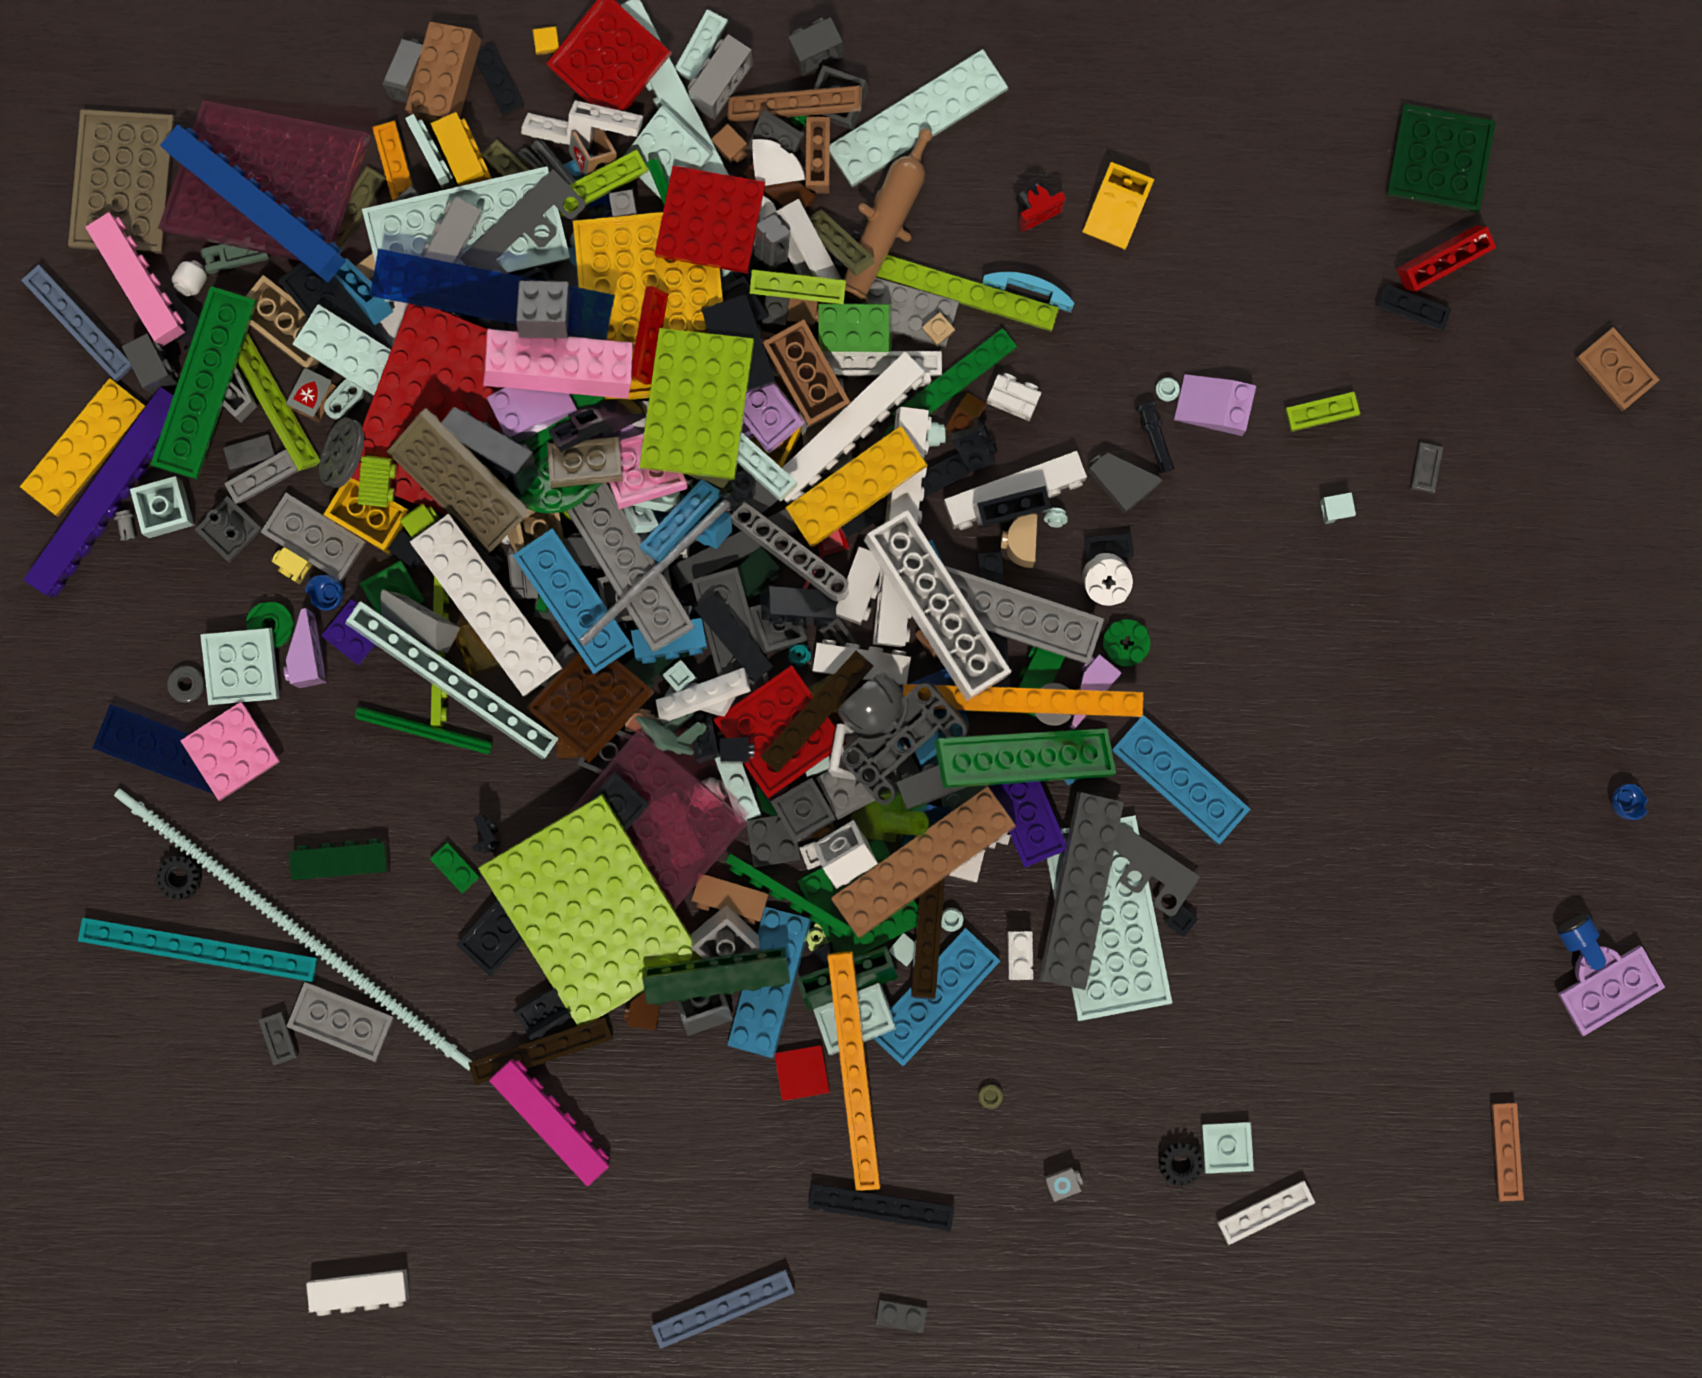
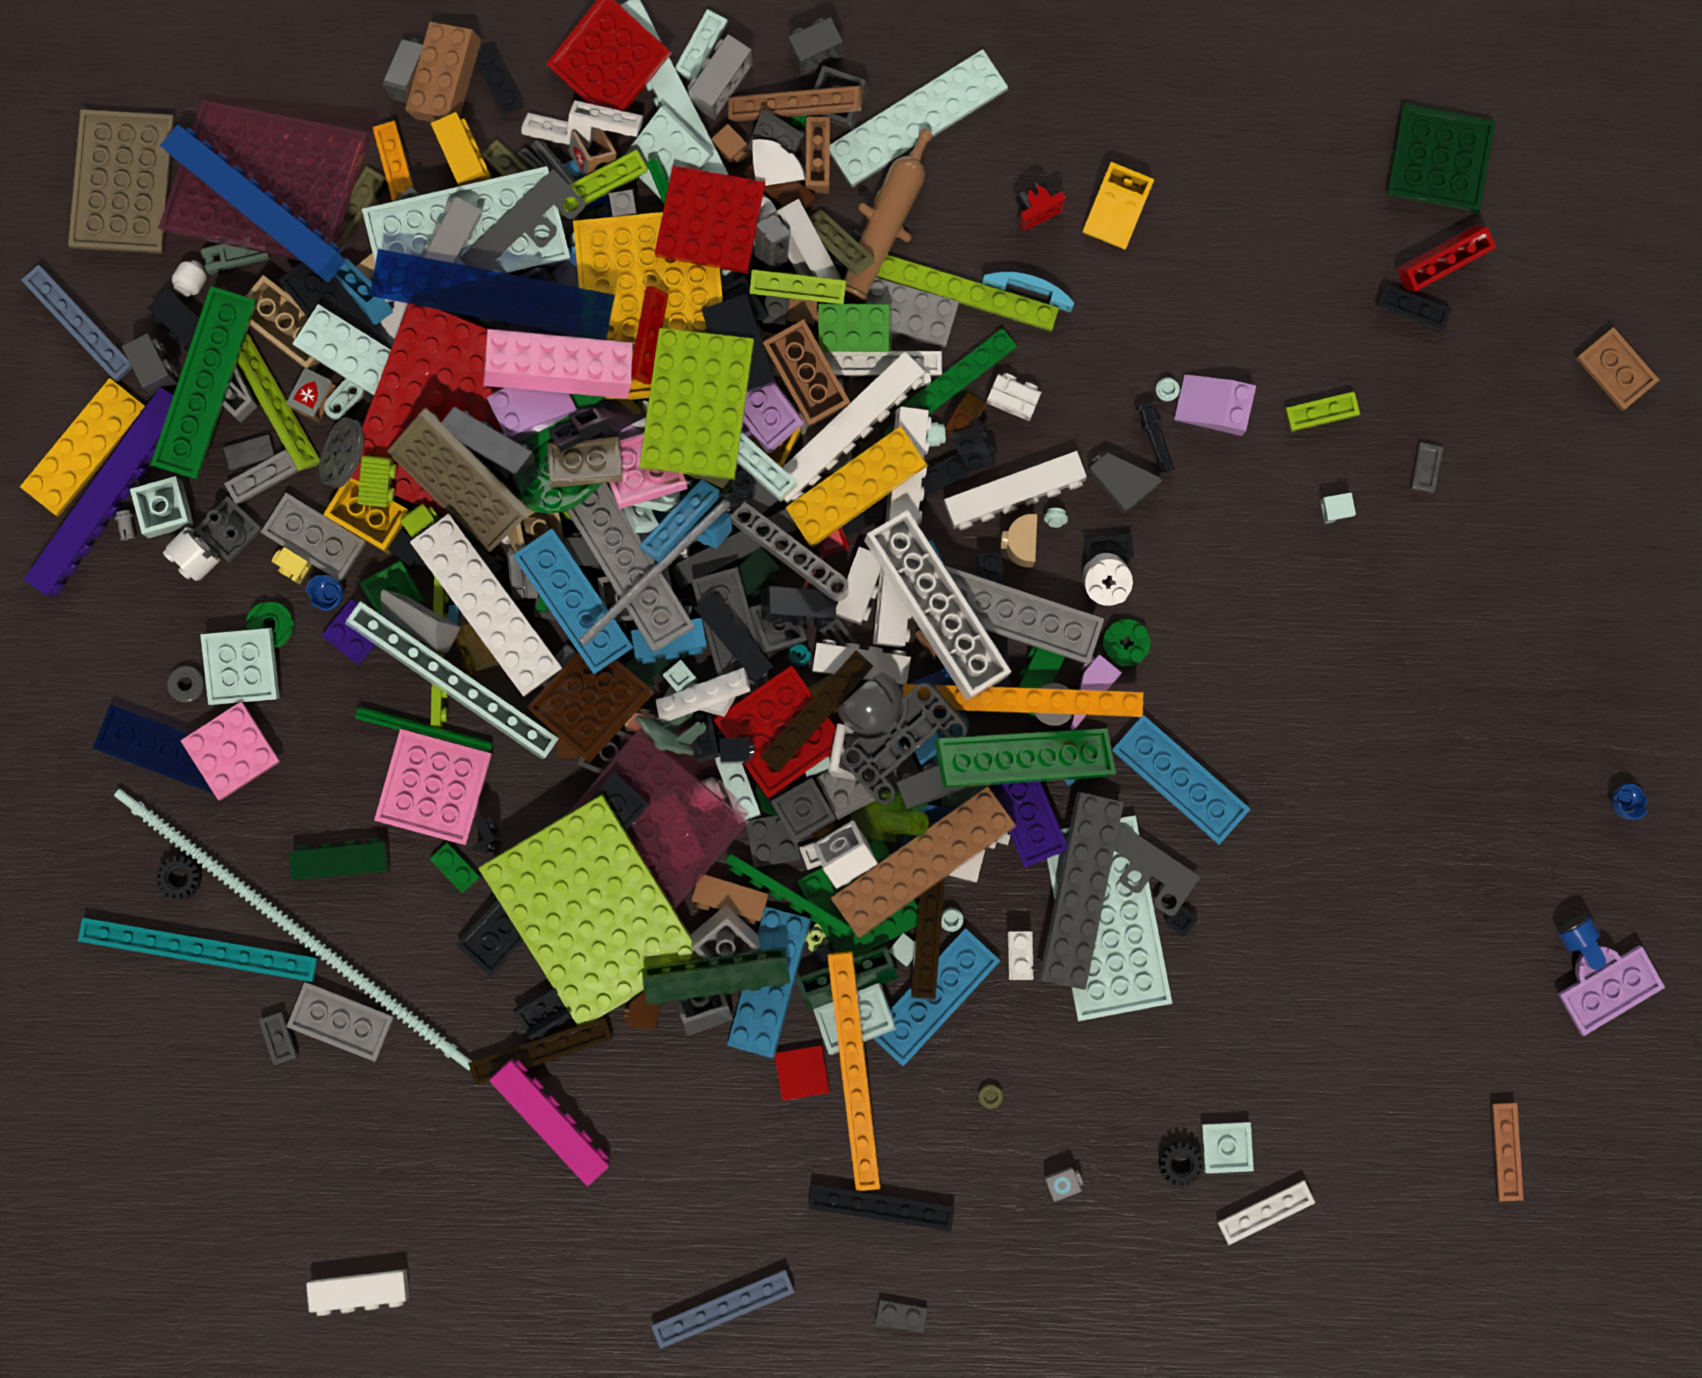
(135, 279): bright pink brick -> none
(192, 554): none -> white brick
(304, 656): lavender slope -> none
(431, 152): light aqua plate -> none
(433, 787): none -> bright pink plate
(454, 615): none -> dark azure tile
(543, 309): dark grey brick -> none
(546, 40): yellow tile -> none
(938, 329): tan plate -> none
(1011, 507): black brick -> none

